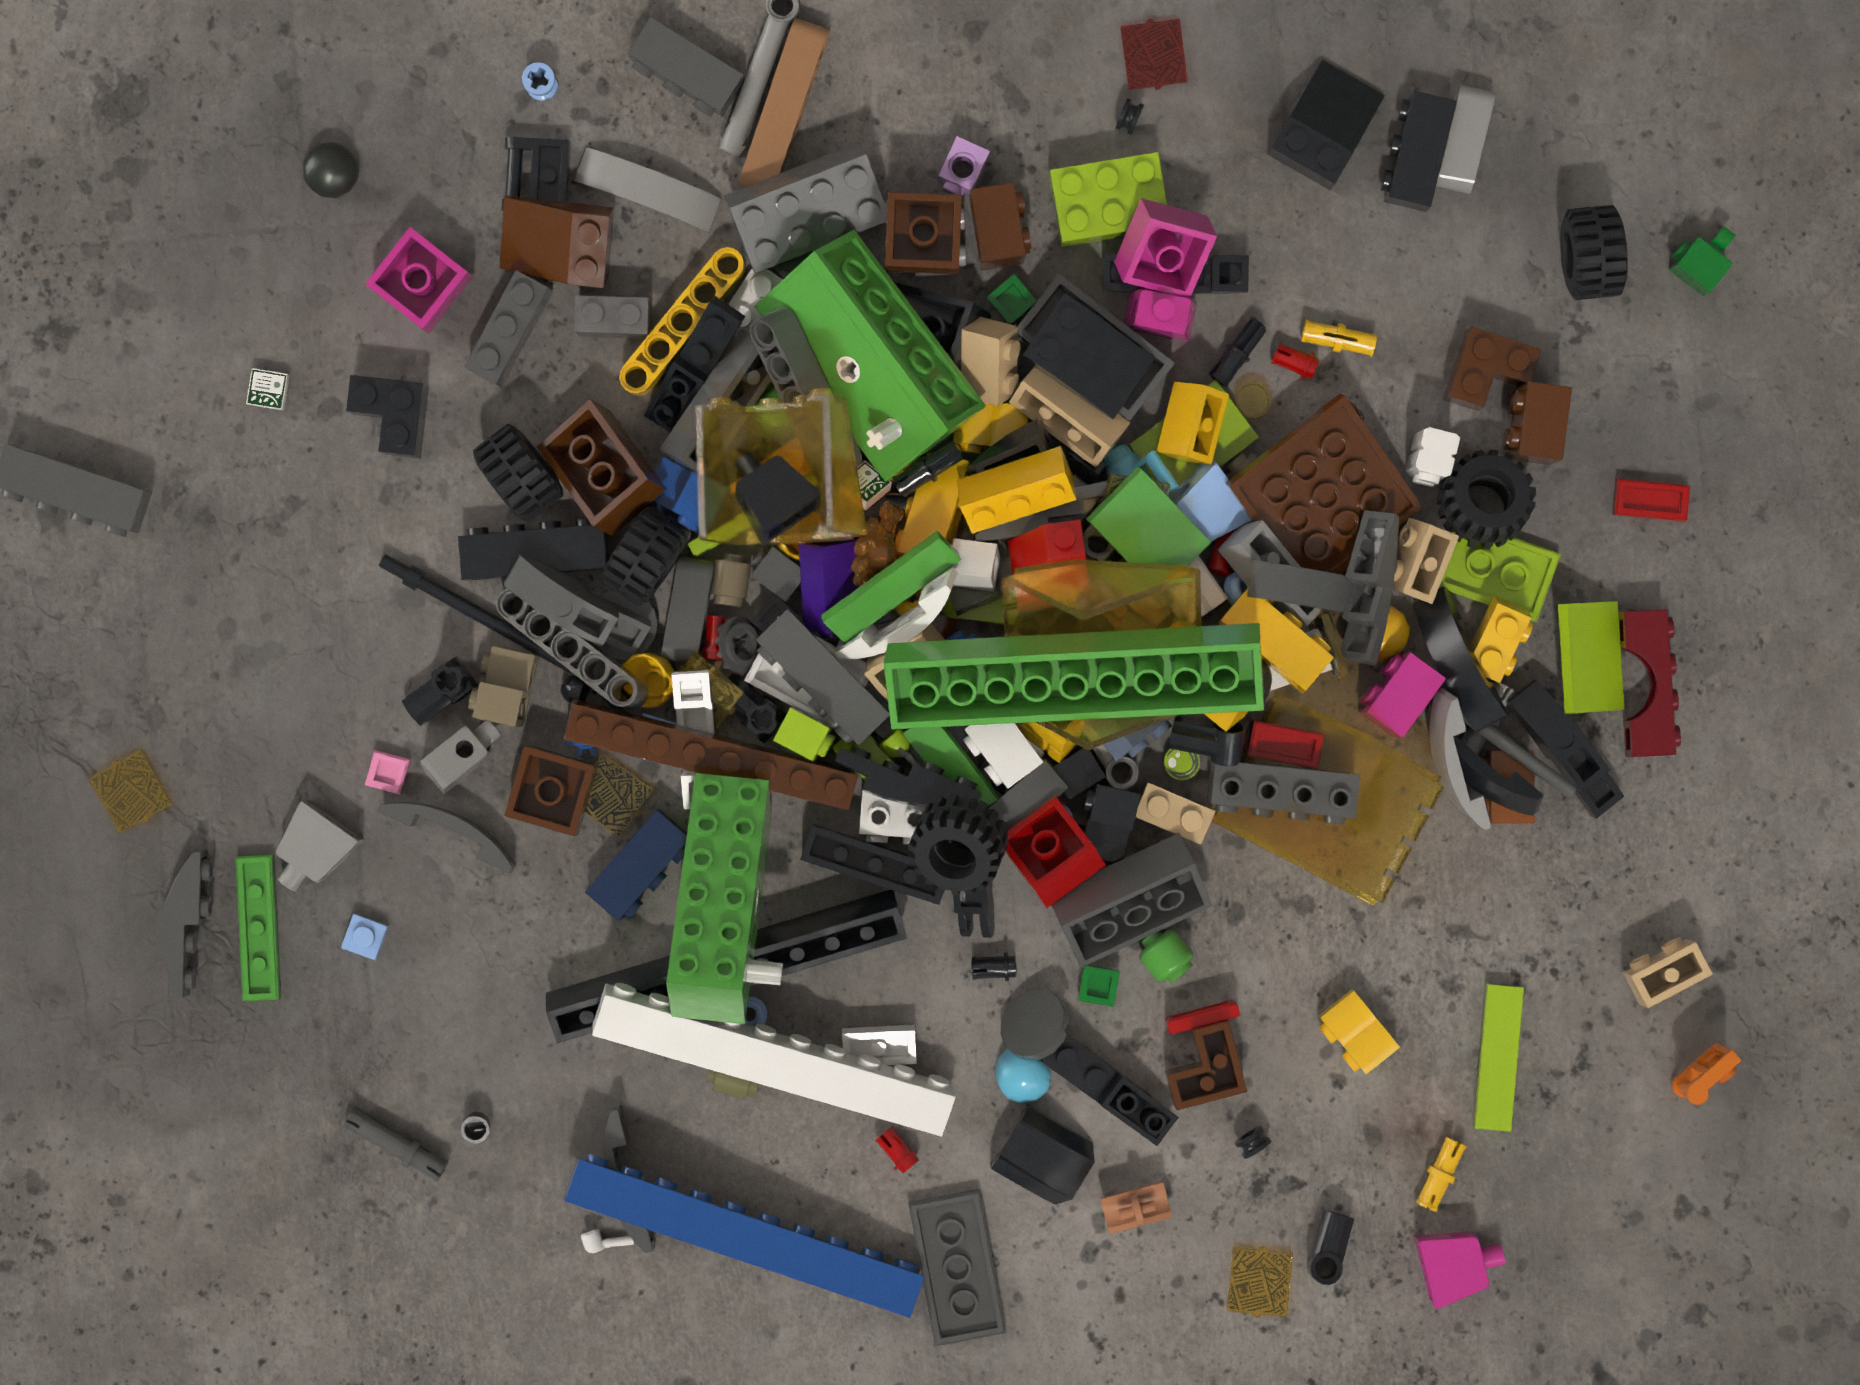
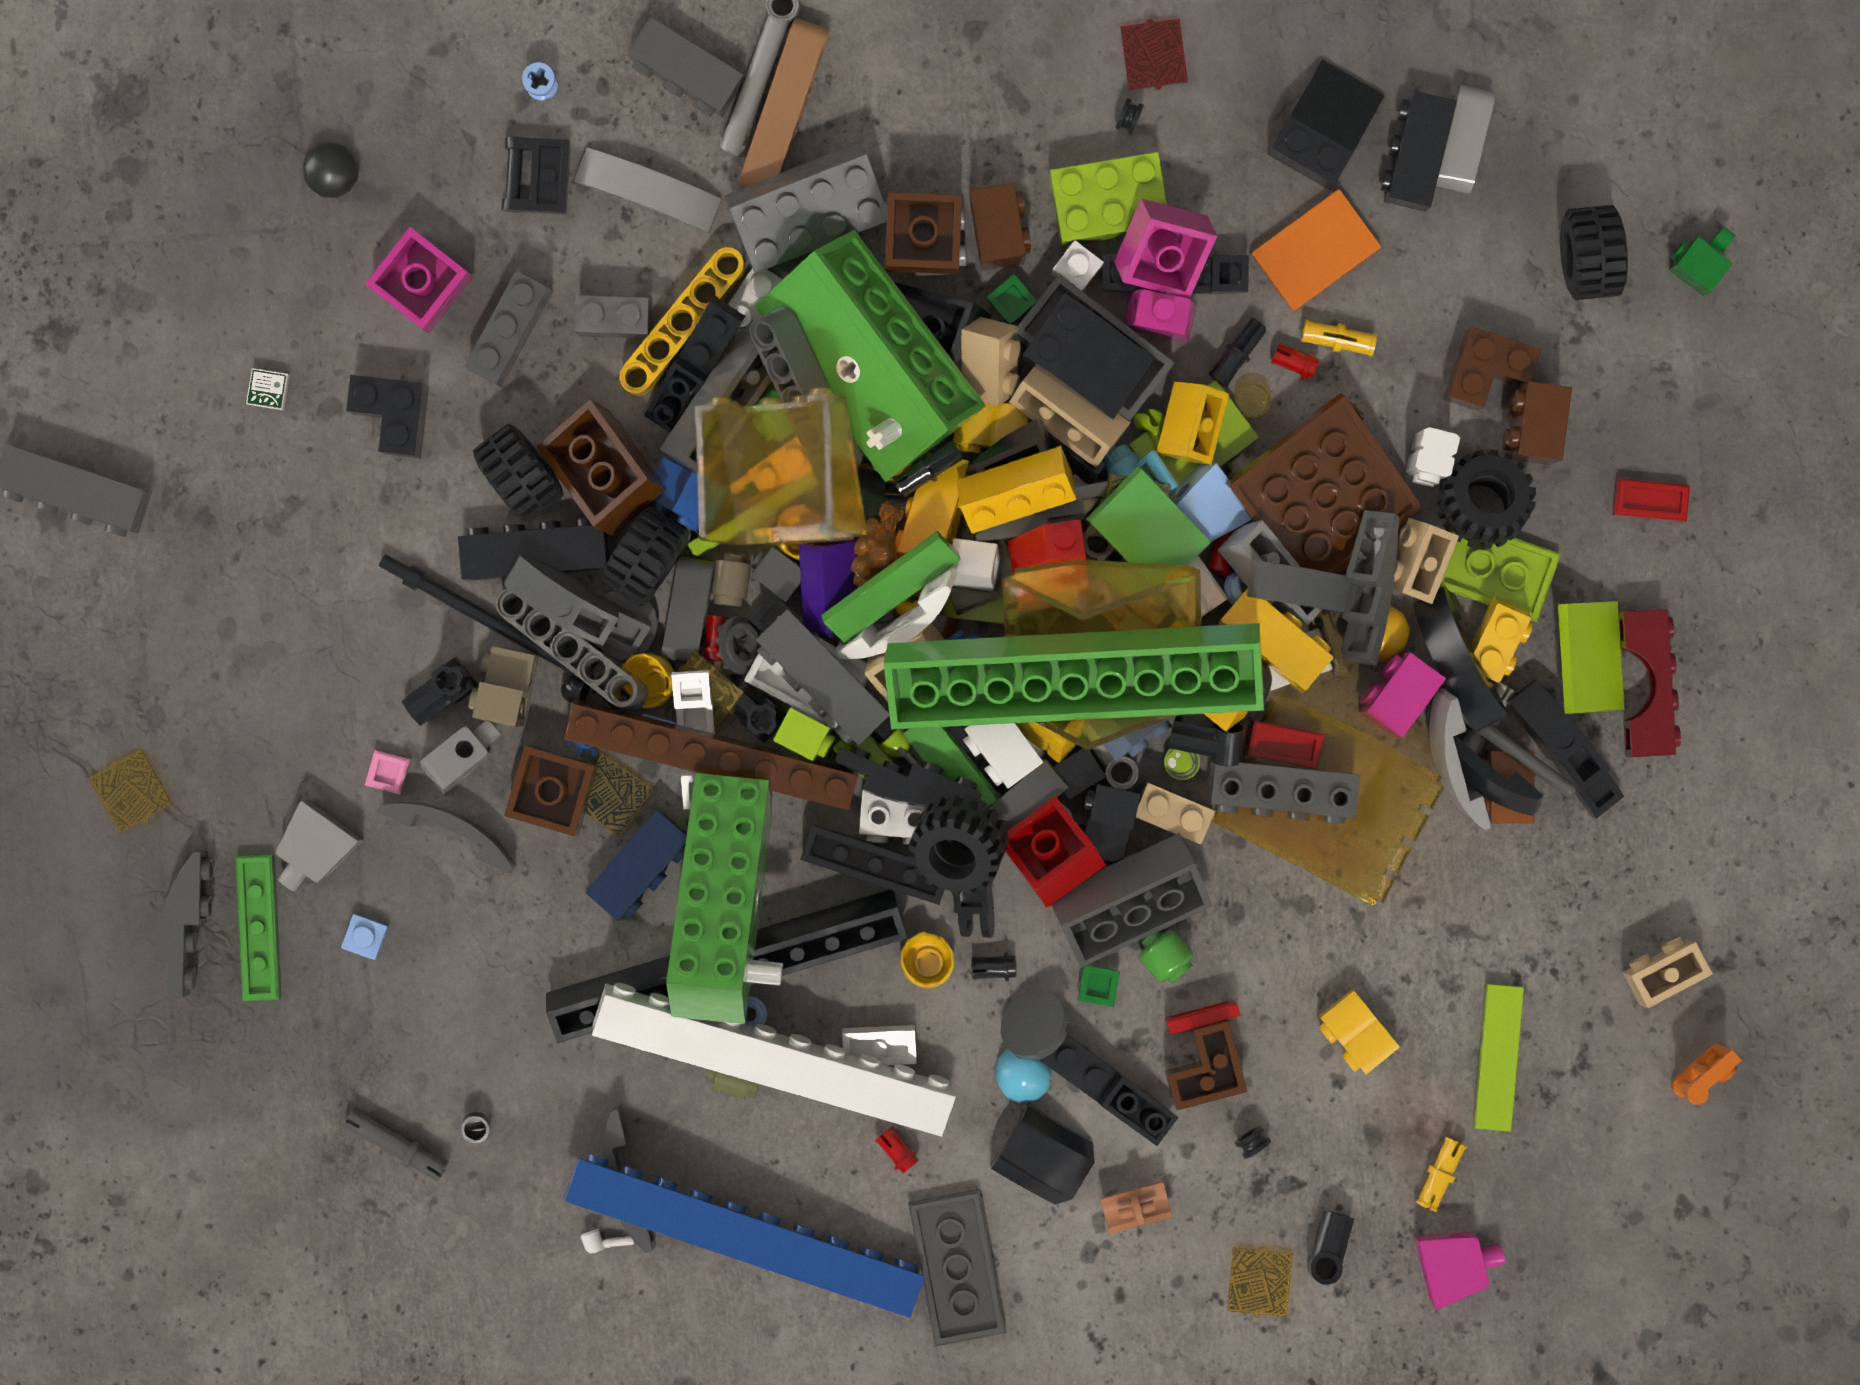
(557, 240): reddish brown slope -> none
(773, 495): black torso -> none
(871, 485): tile -> none
(926, 960): none -> yellow hair
(963, 151): lavender brick -> none
(1078, 266): none -> white brick
(1151, 421): none -> lime hand
(1315, 250): none -> orange tile

